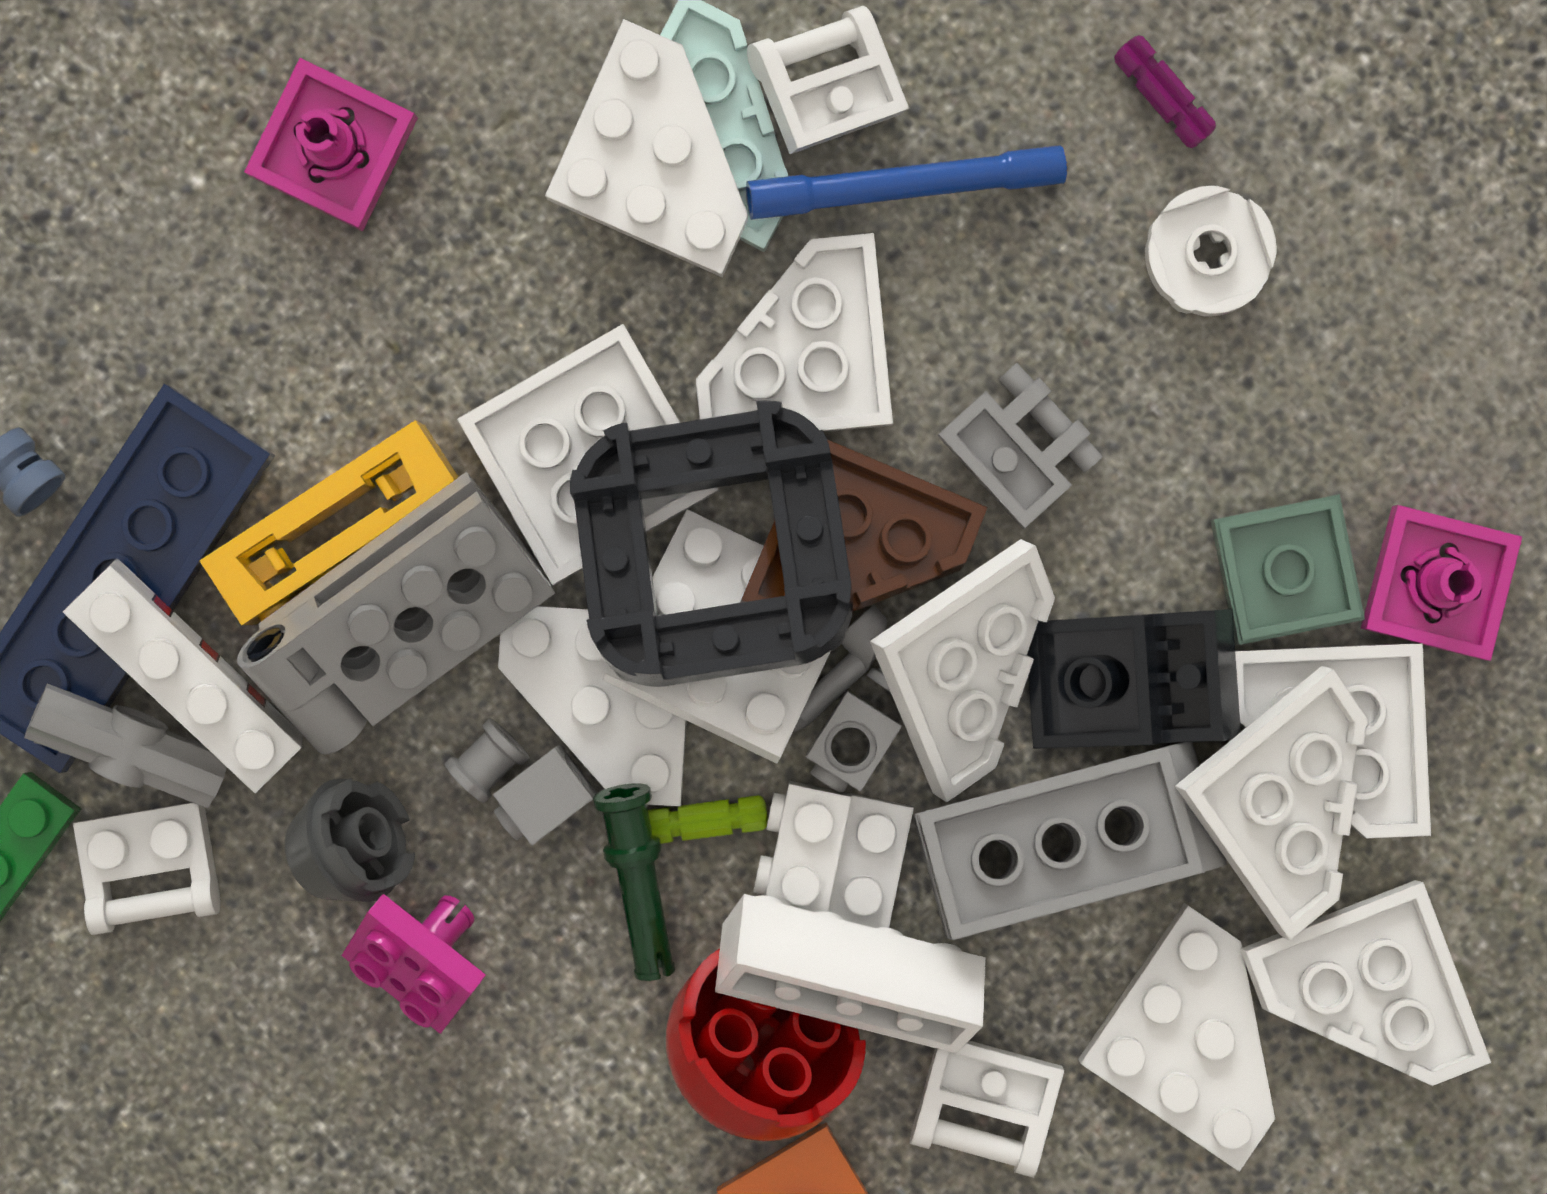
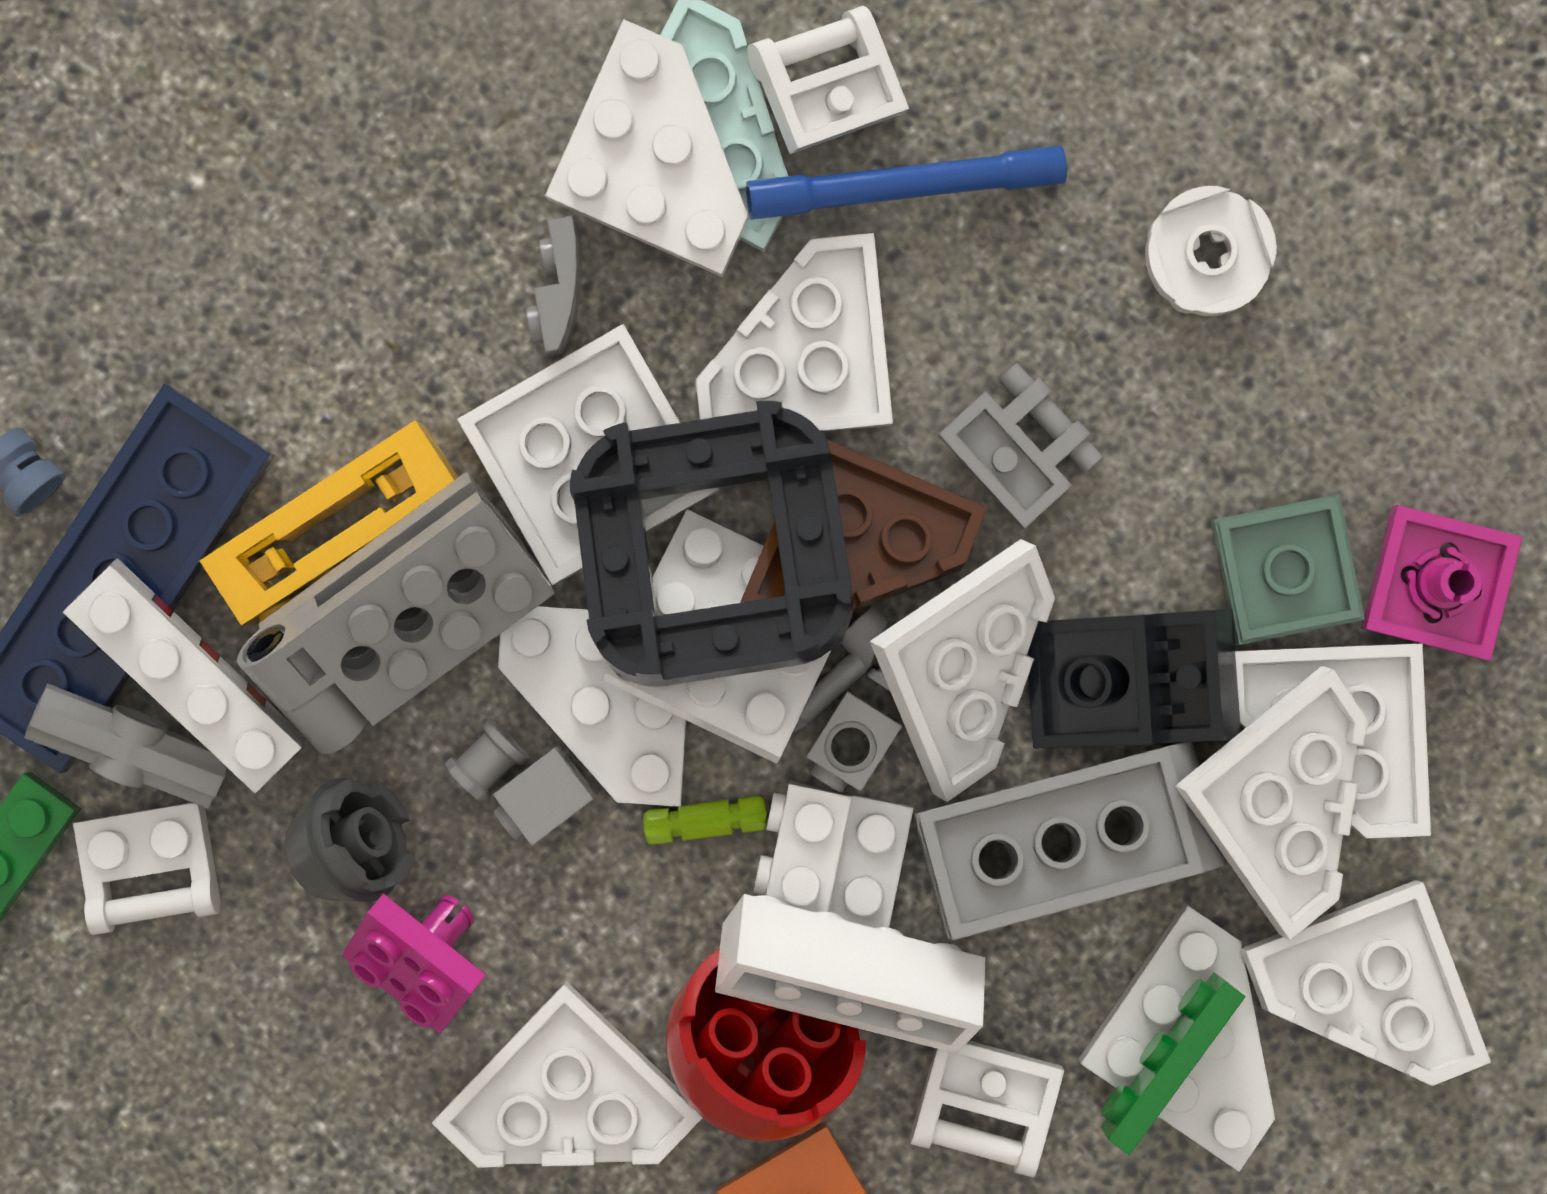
(309, 134): dark pink plate -> none
(558, 304): none -> light grey slope
(567, 1096): none -> white plate
(633, 853): dark green pin -> none
(1165, 91): magenta axle -> none
(1169, 1061): none -> green plate

